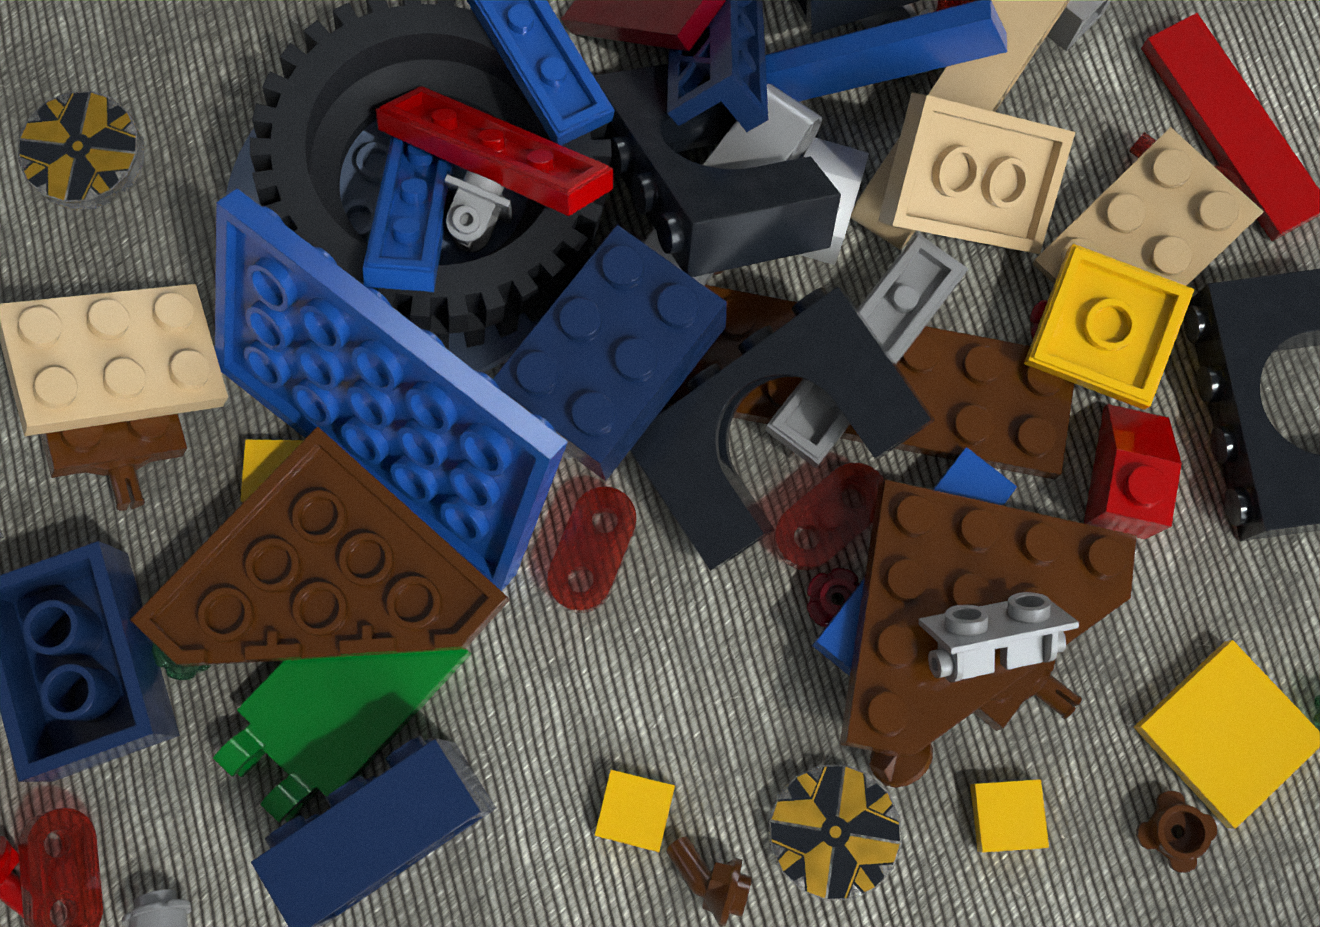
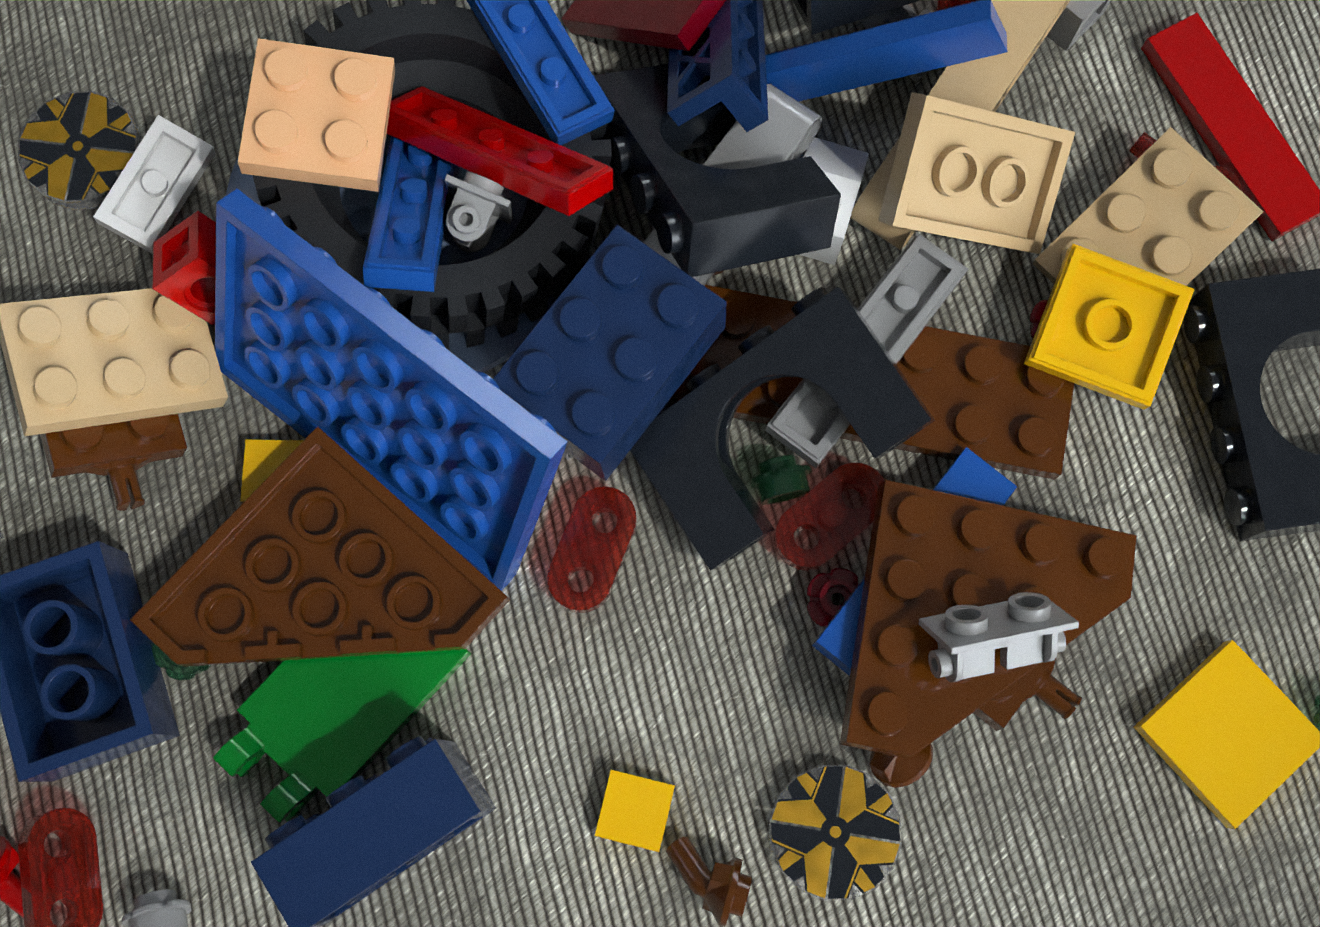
(155, 184): none -> white plate
(187, 265): none -> red brick
(317, 115): none -> light nougat plate
(781, 480): none -> clear green plate
(1009, 815): yellow tile -> none
(1134, 473): red slope -> none
(1196, 827): reddish brown plate -> none

